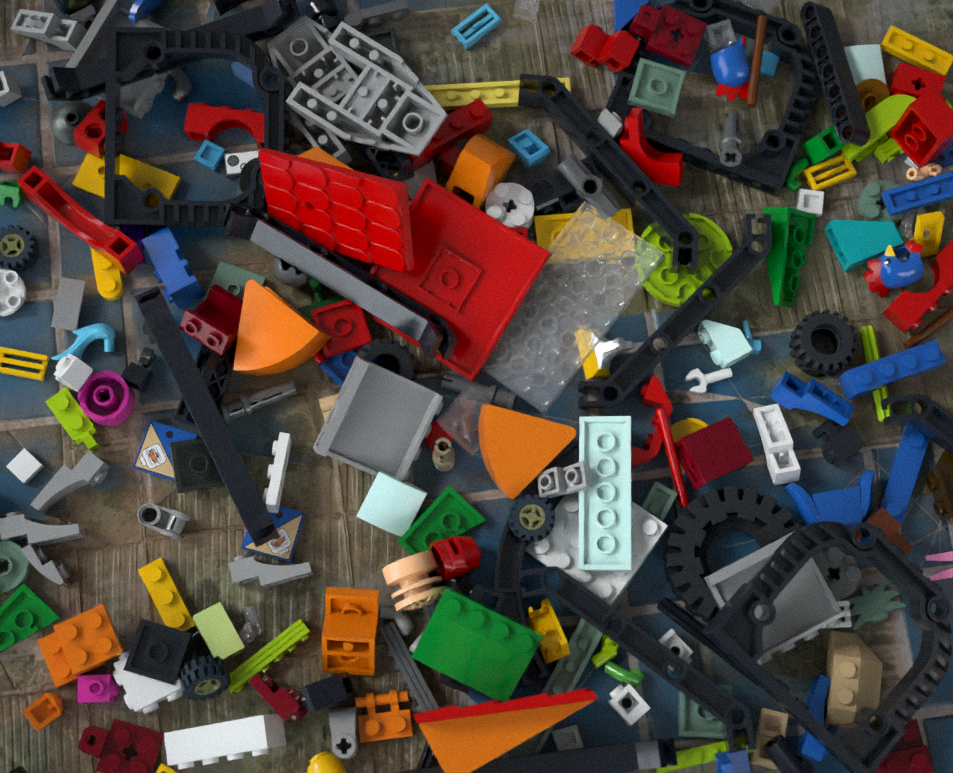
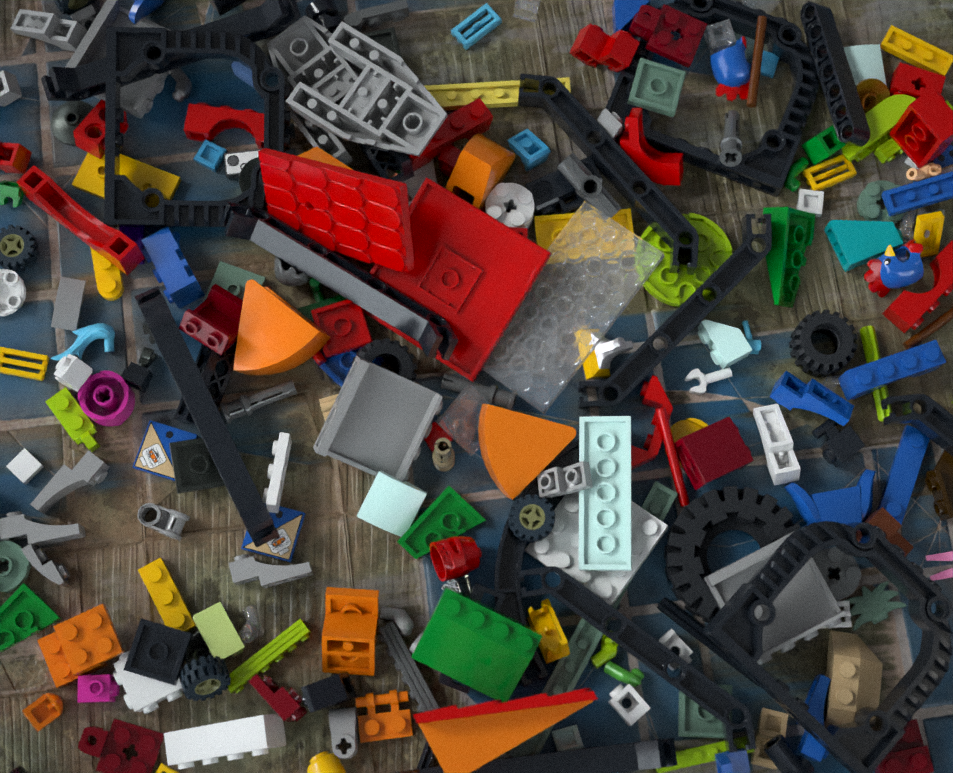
(414, 581): light nougat wheel -> none

